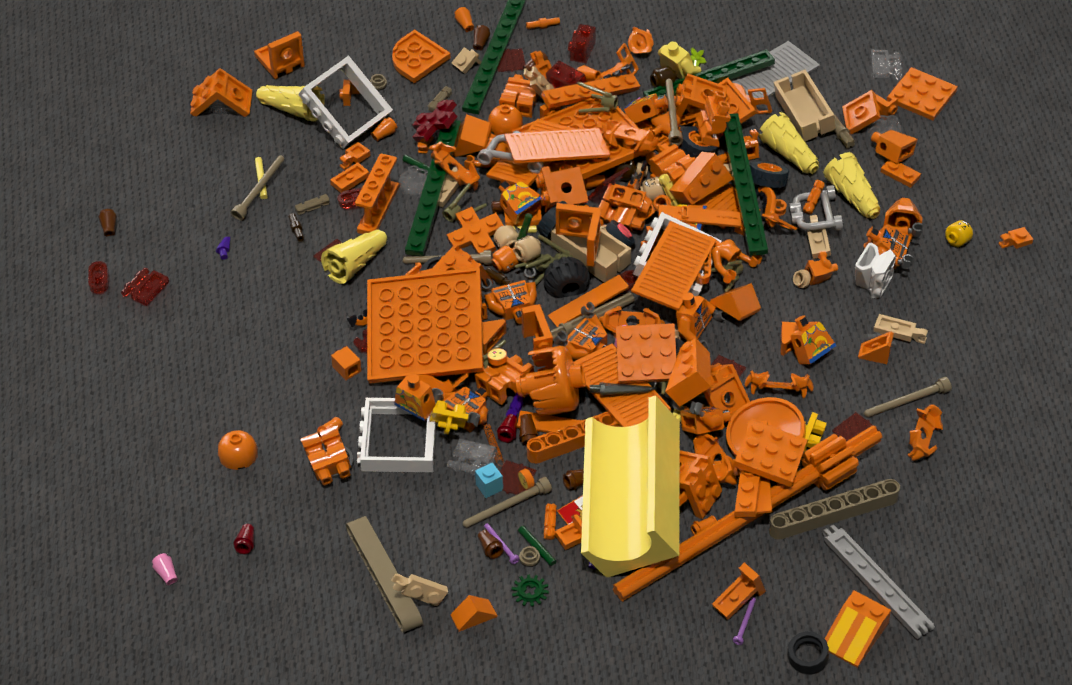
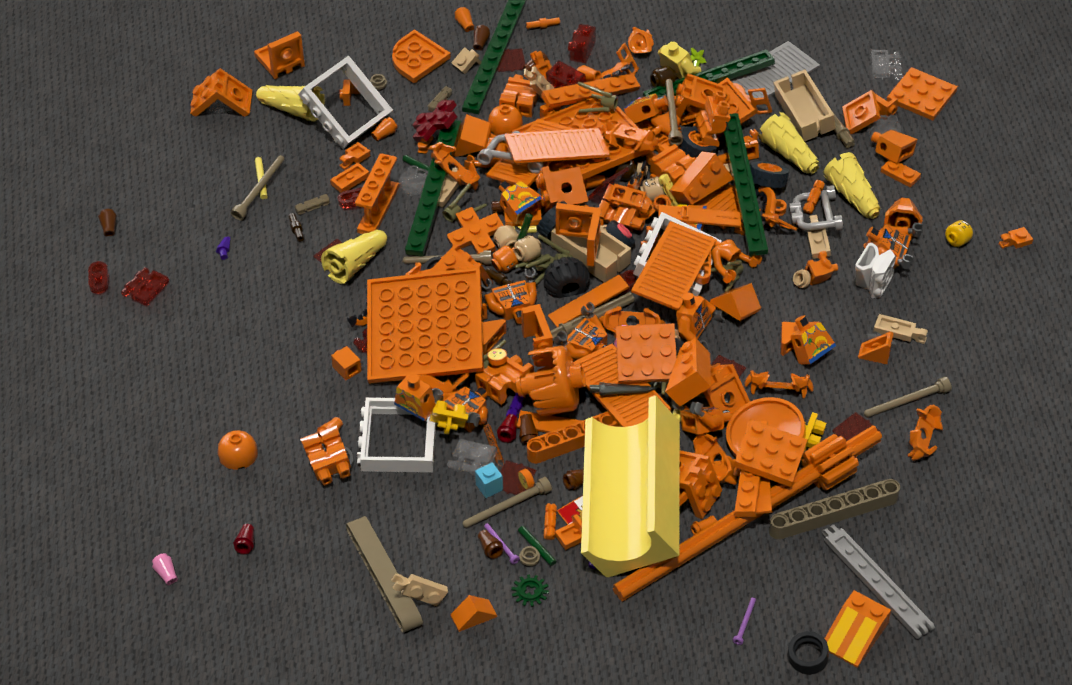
(739, 592): orange bracket -> none

